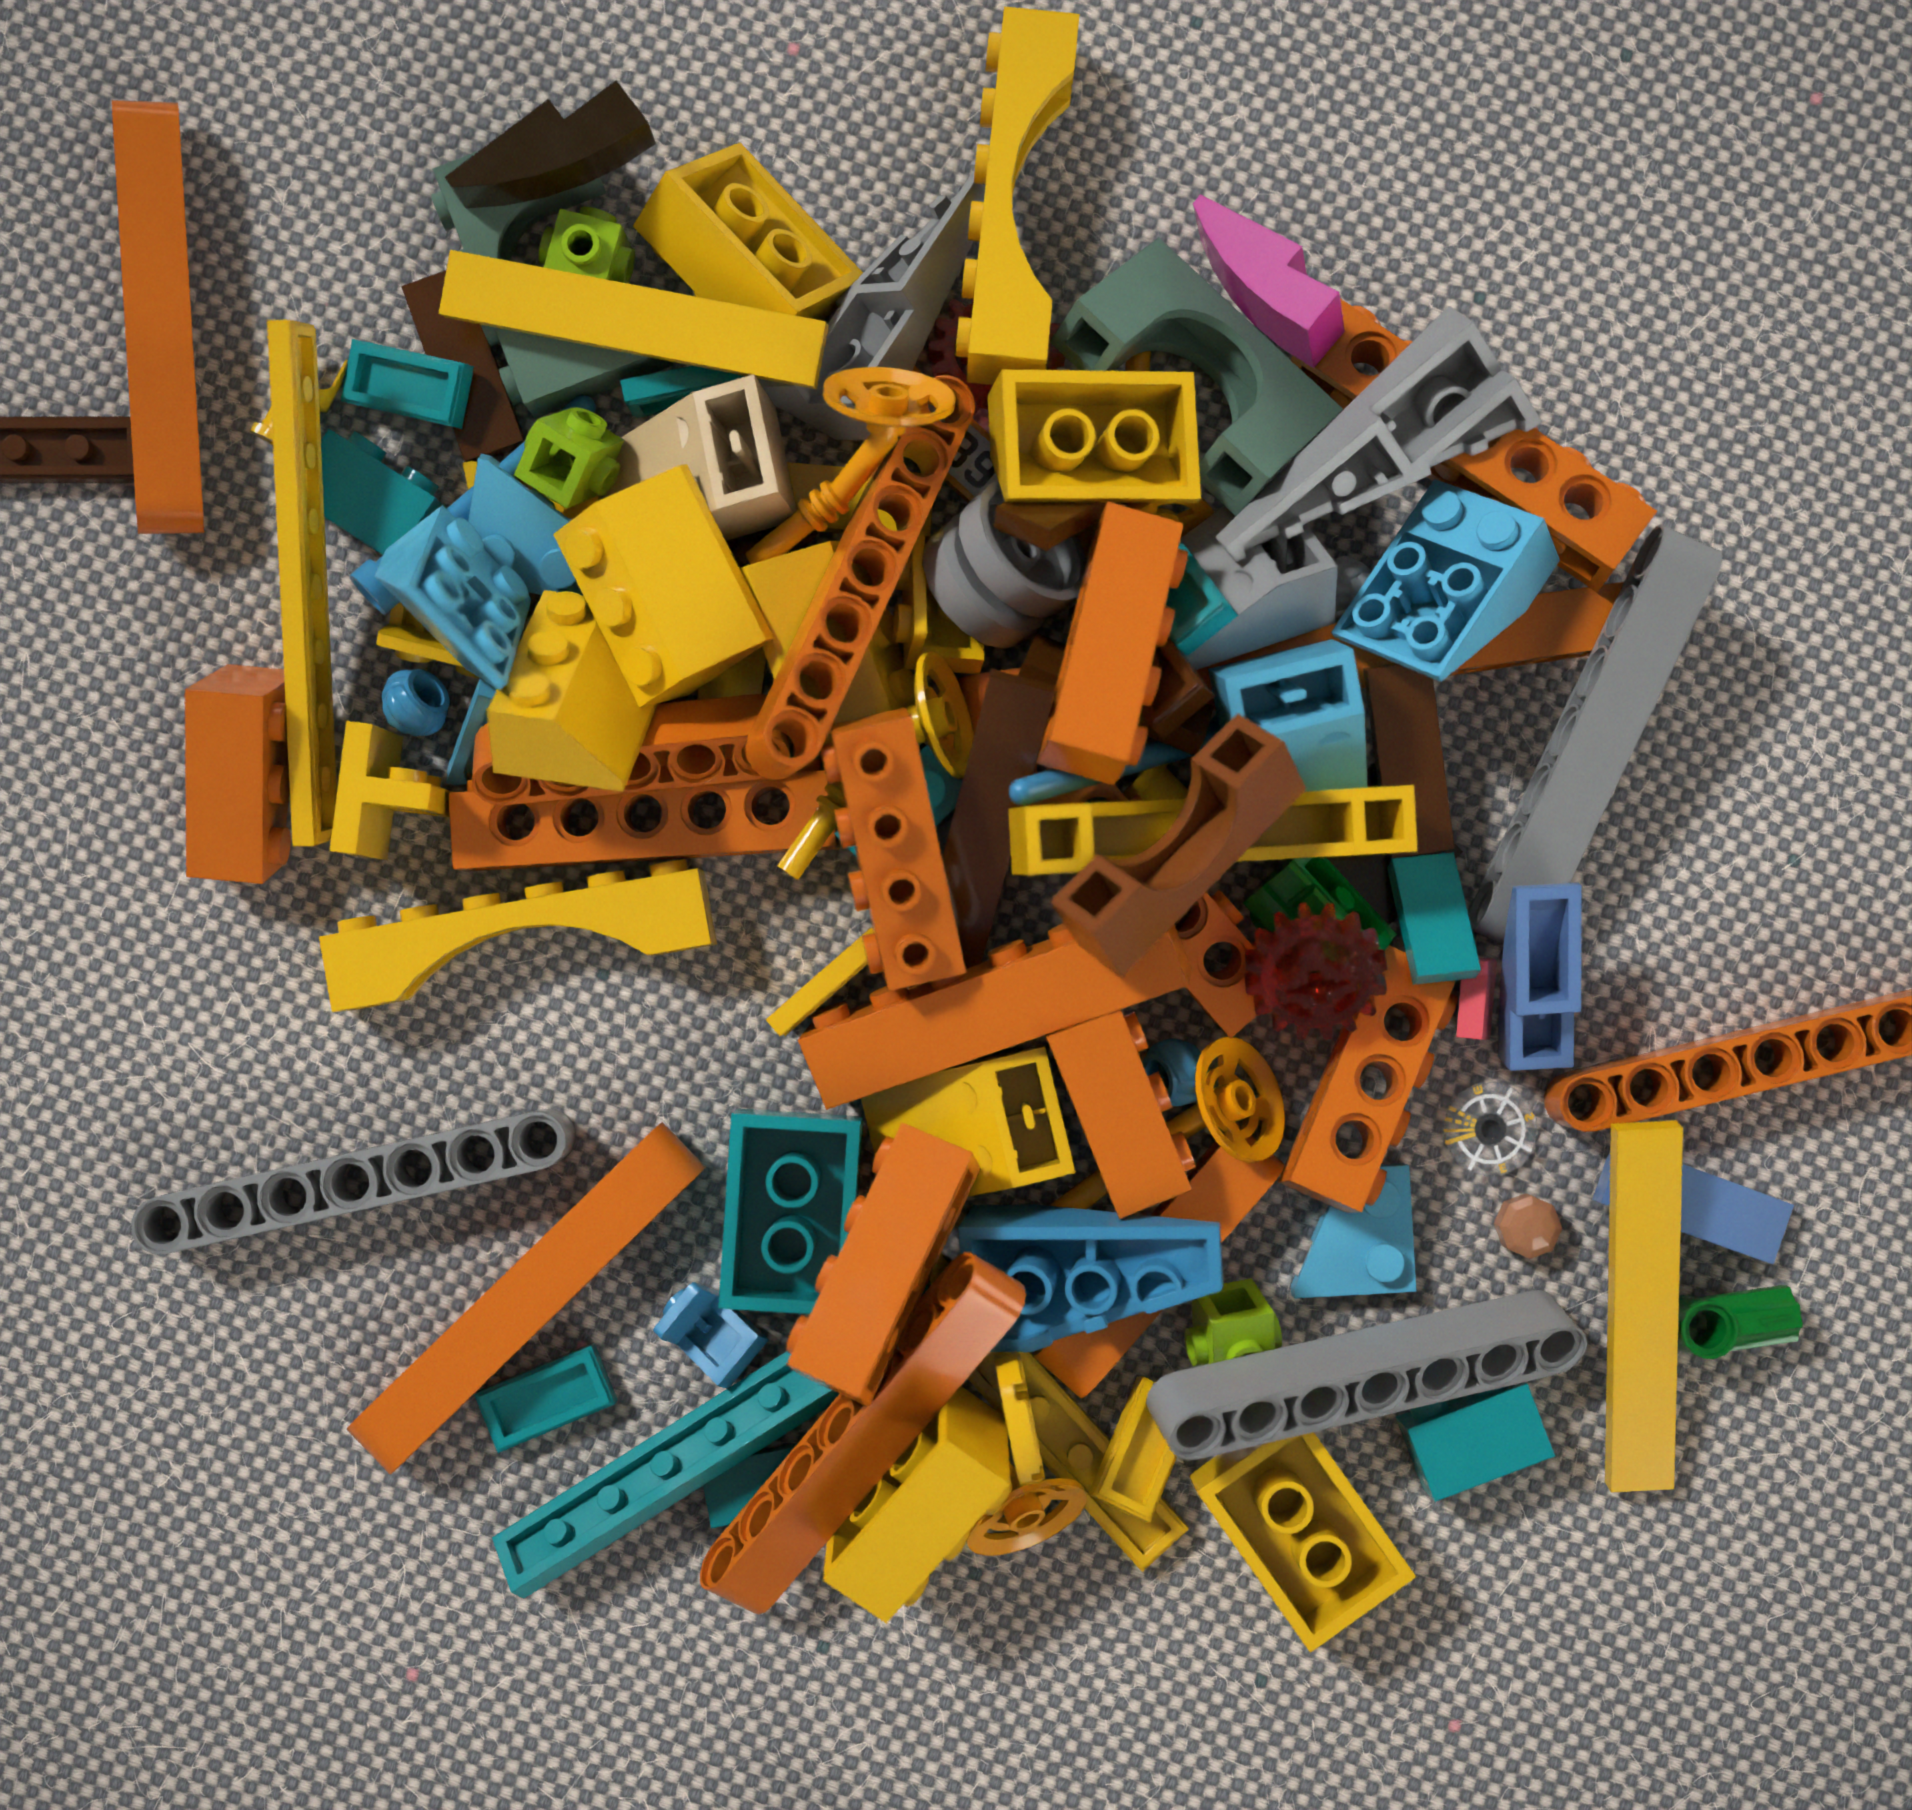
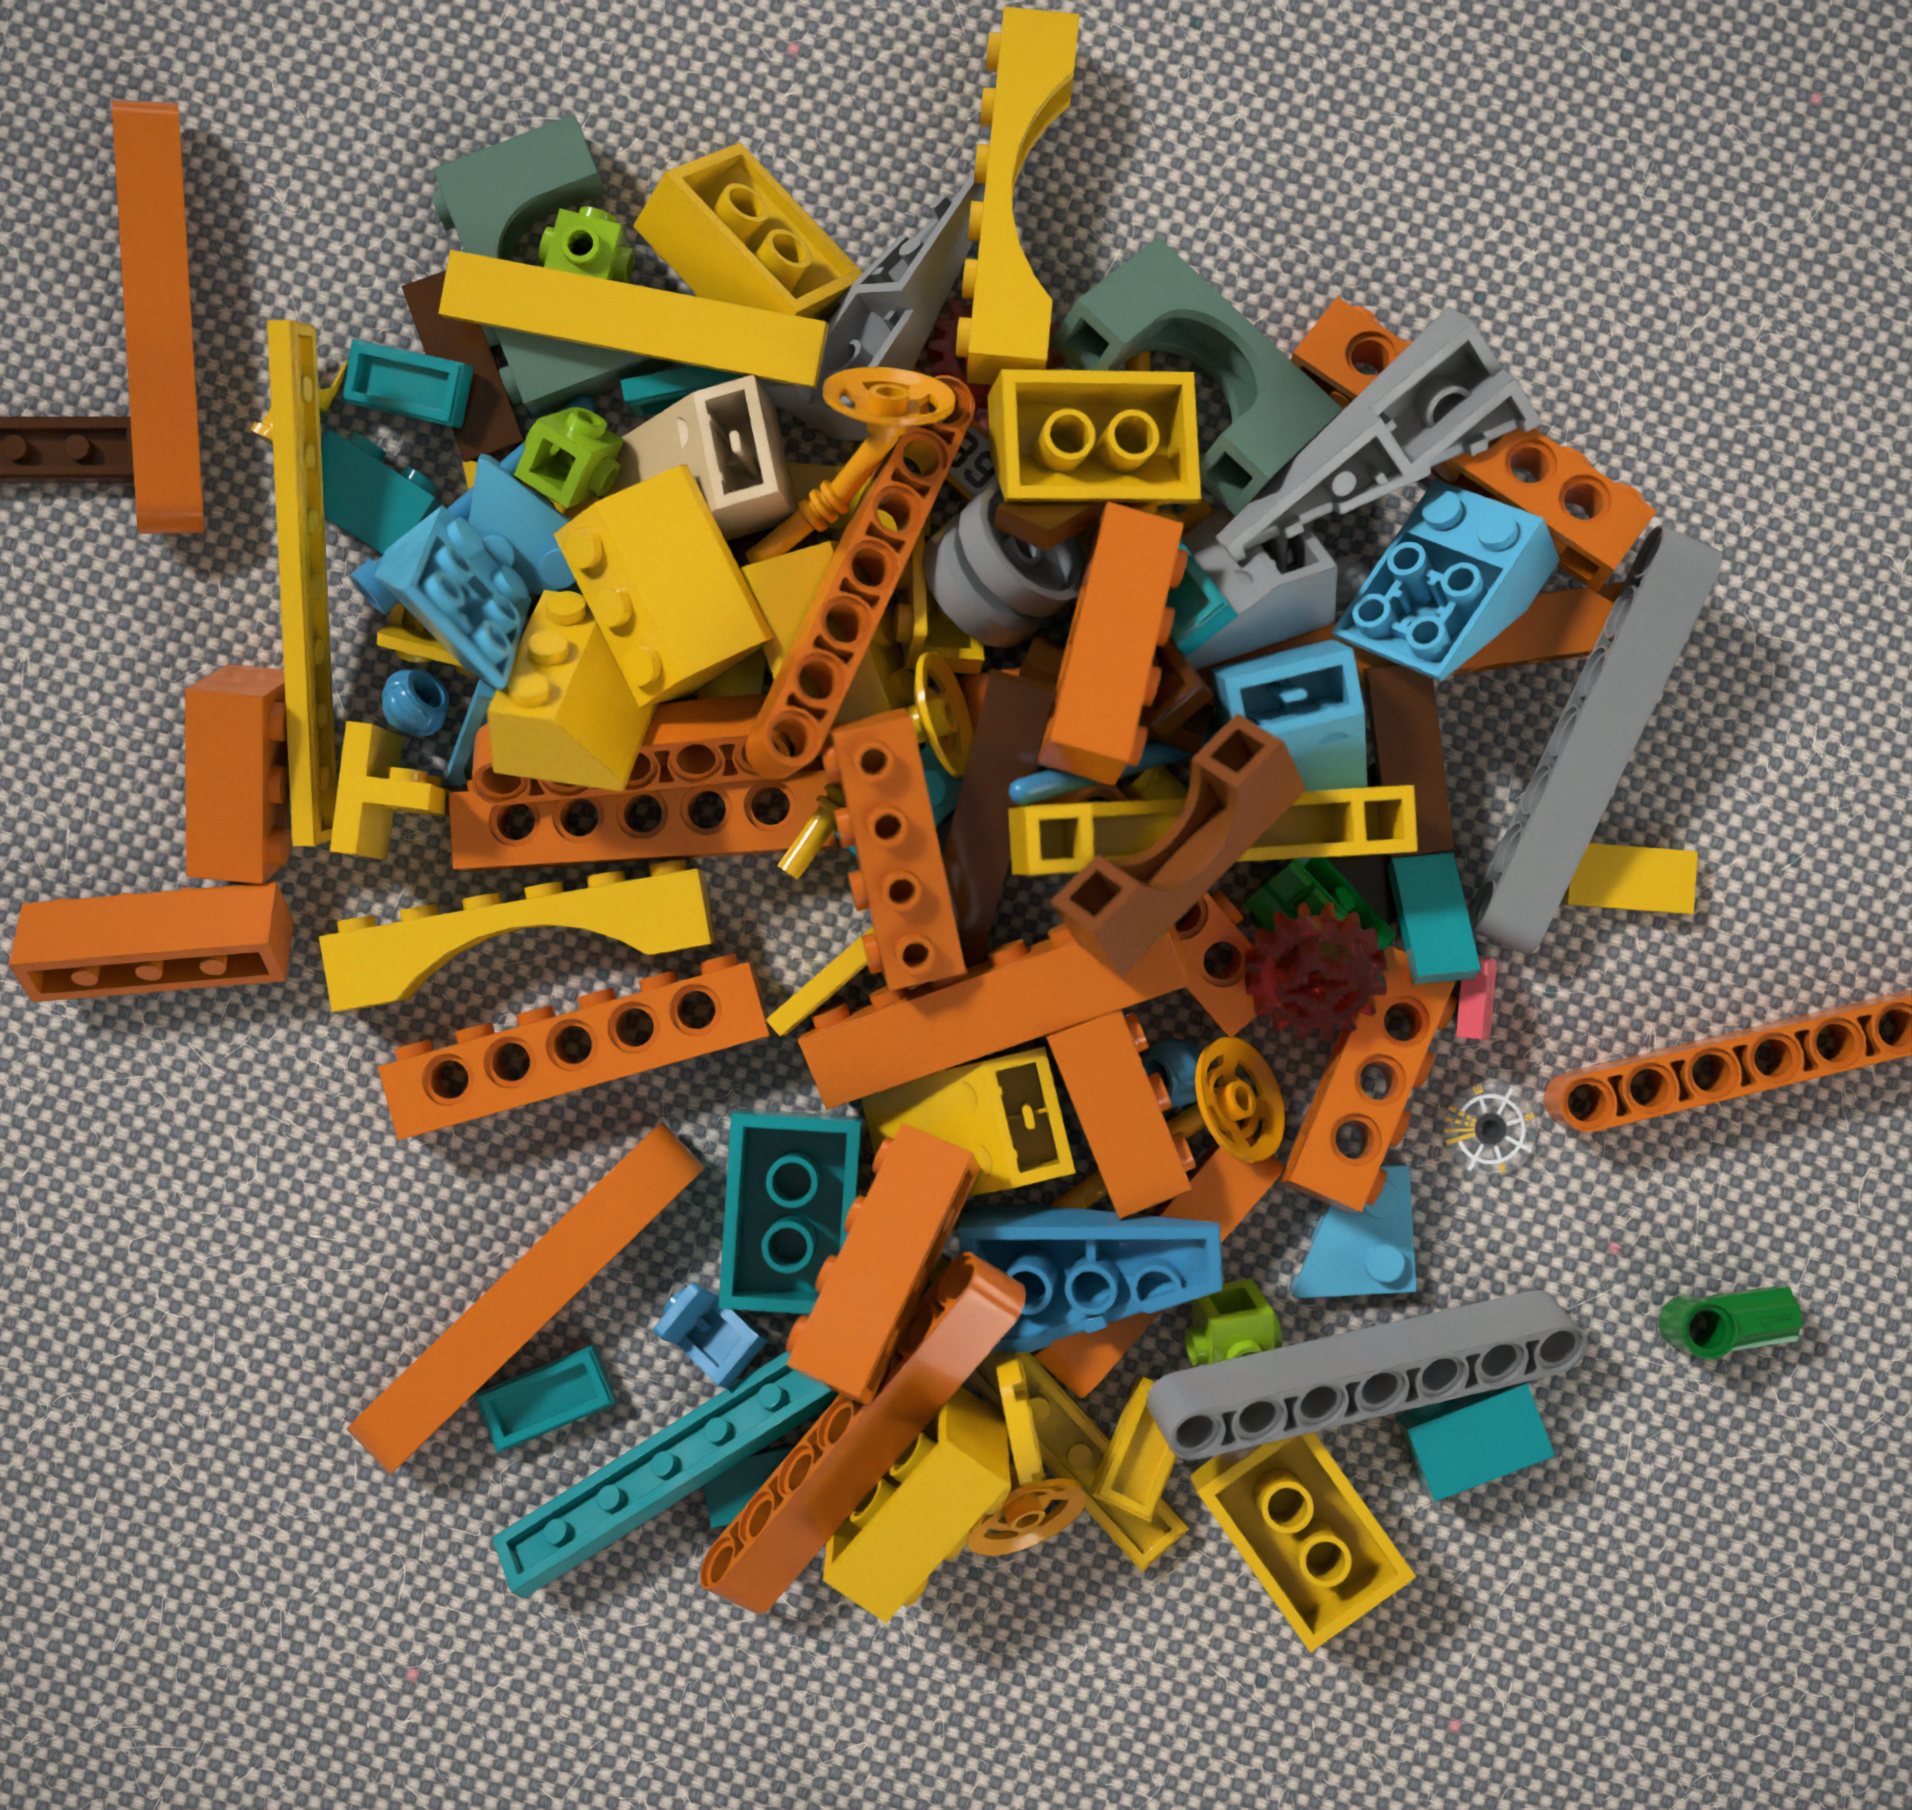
(152, 942): none -> orange brick
(326, 1188): light grey beam -> none
(423, 1105): none -> orange brick
(552, 153): dark brown slope -> none
(1270, 282): dark pink slope -> none
(1527, 1225): nougat tile -> none
(1540, 977): medium blue slope -> none
(1634, 879): none -> yellow tile
(1643, 1305): yellow tile -> none
(1723, 1213): medium blue slope -> none

